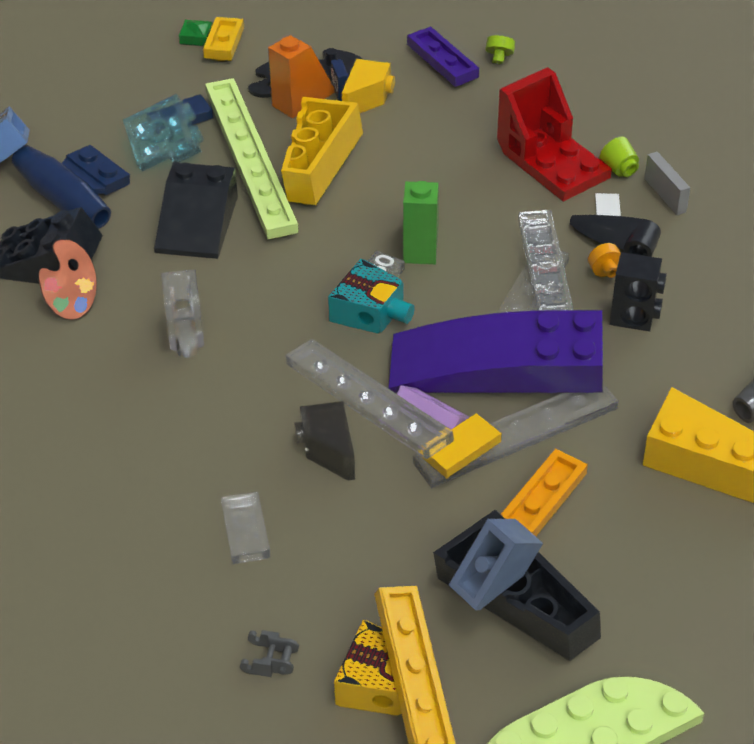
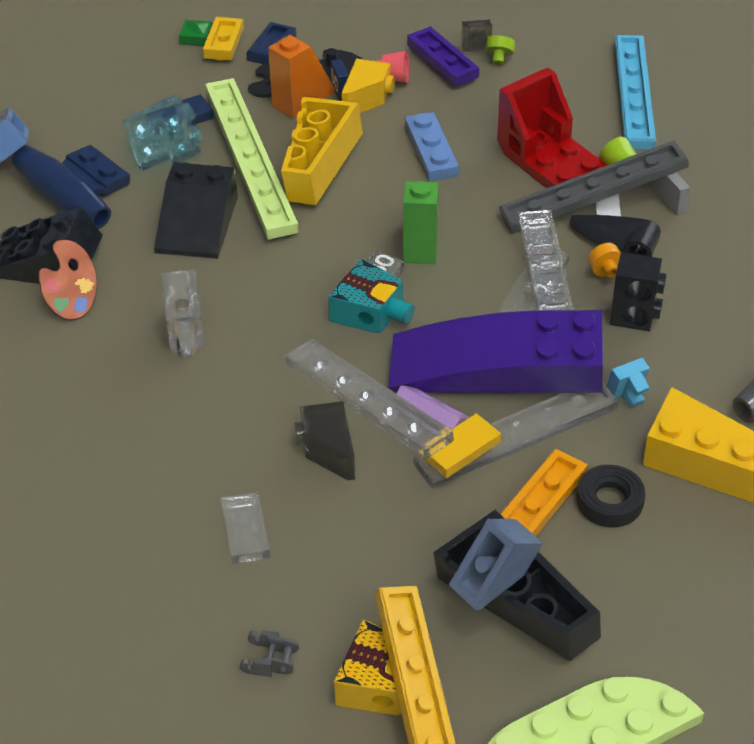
(272, 33): none -> dark blue tile
(399, 65): none -> coral hat
(431, 146): none -> medium blue plate
(475, 35): none -> clear smoke plate
(598, 184): none -> dark grey tile
(610, 514): none -> black tyre
(630, 382): none -> medium azure tile
(634, 91): none -> medium azure tile

